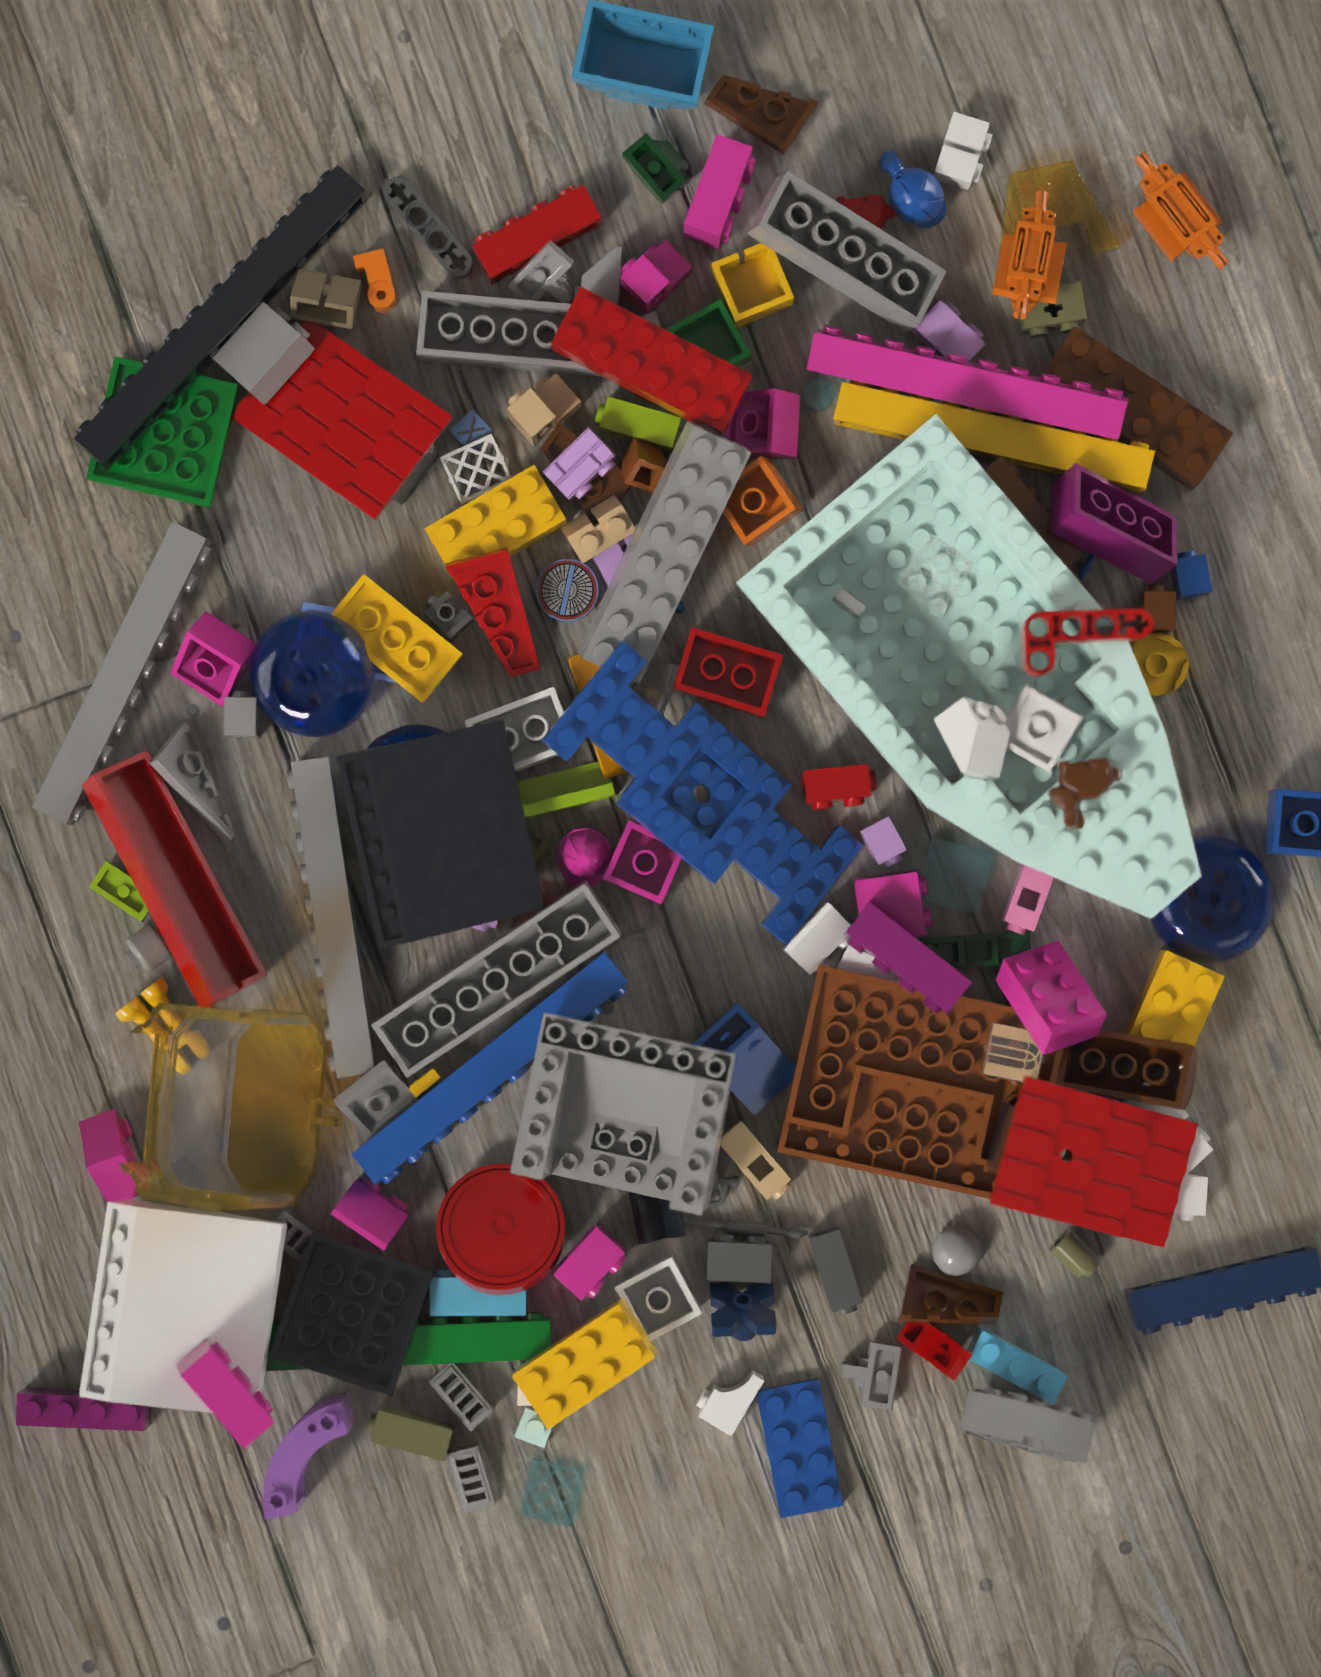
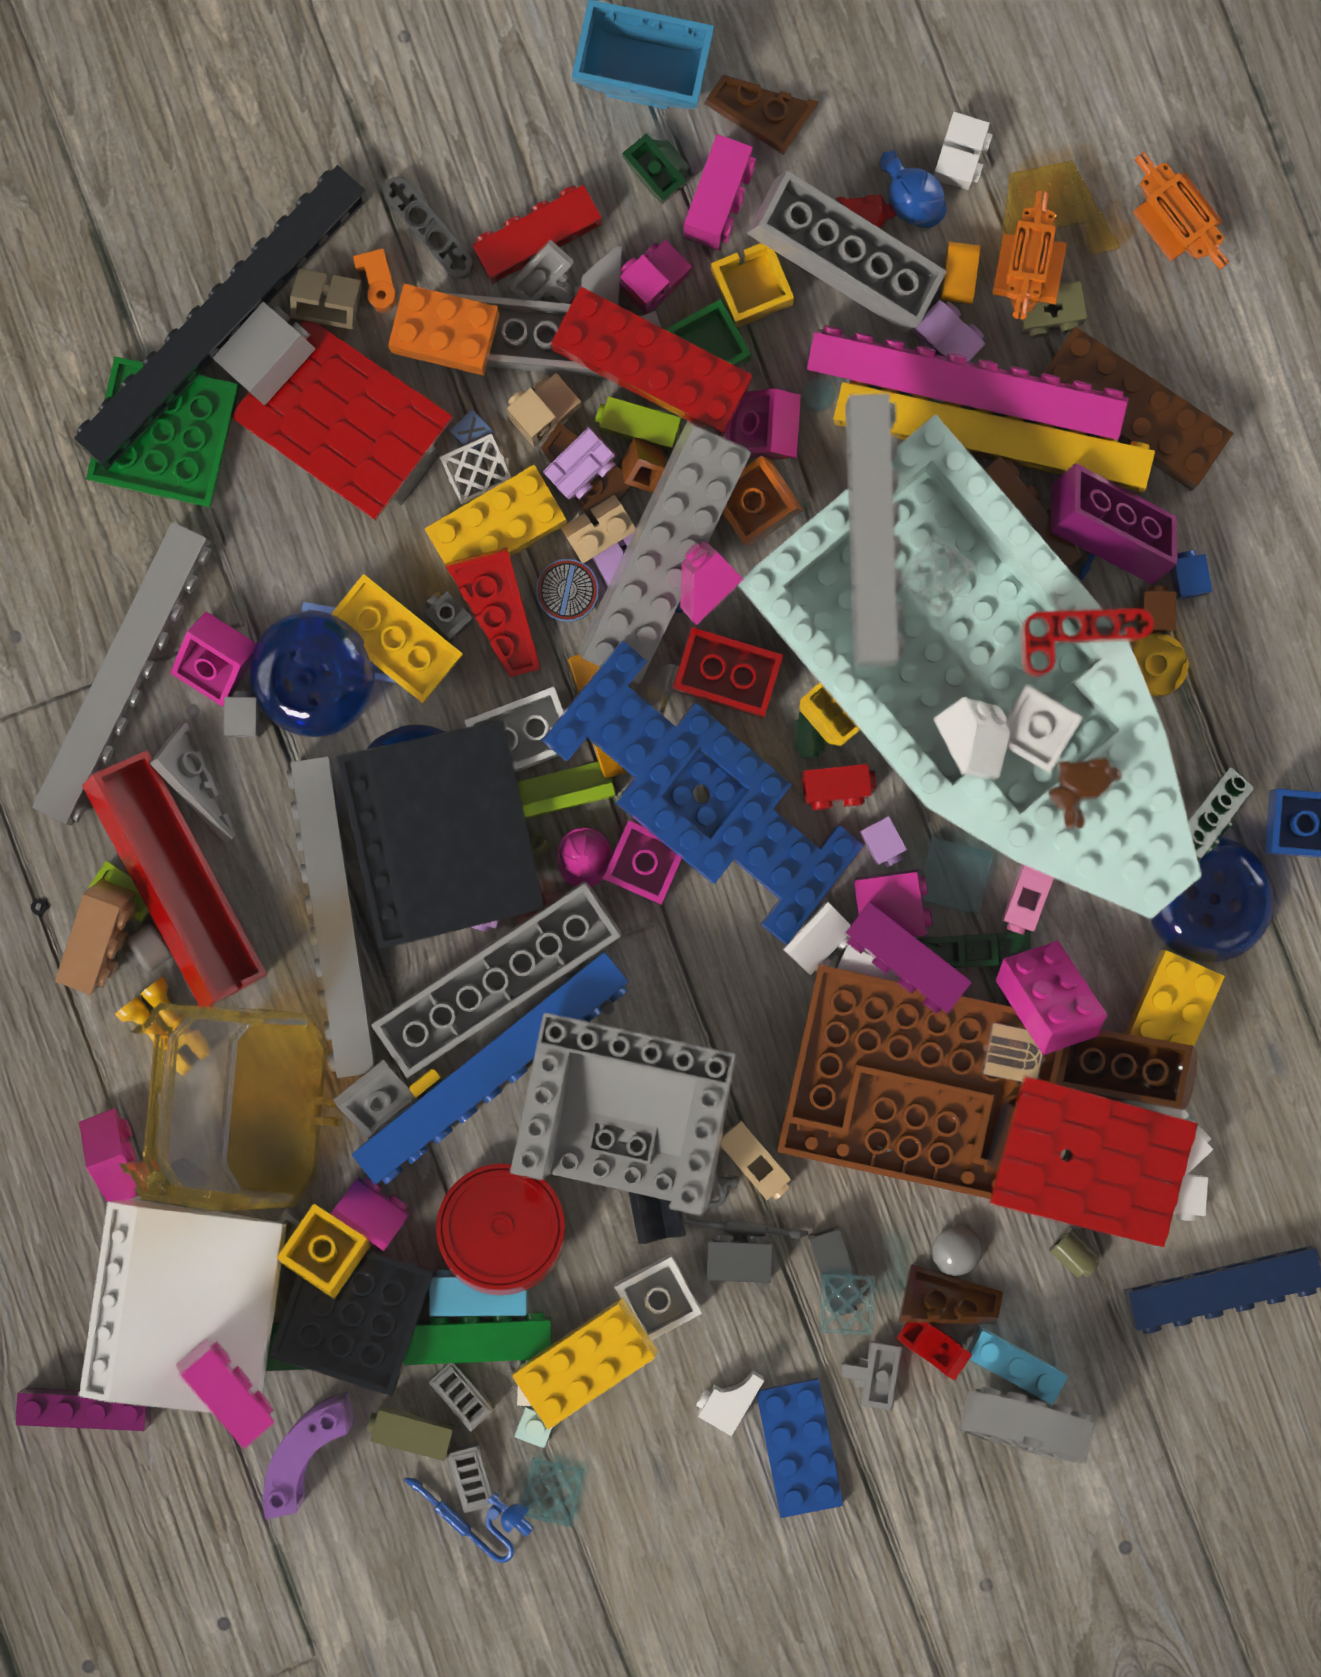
(38, 907): none -> black piece
(96, 937): none -> medium nougat piece
(324, 1251): none -> yellow brick
(443, 329): none -> orange brick
(512, 1517): none -> blue piece
(590, 1261): dark pink brick -> none
(705, 581): none -> dark pink slope
(742, 1313): dark blue plant -> none
(759, 1065): blue slope -> none
(807, 739): none -> clear green brick
(827, 716): none -> yellow torso
(848, 1278): none -> clear light blue window
(849, 602): light grey tile -> none
(872, 530): none -> light grey brick
(961, 273): none -> light orange beam
(1216, 811): none -> bracket

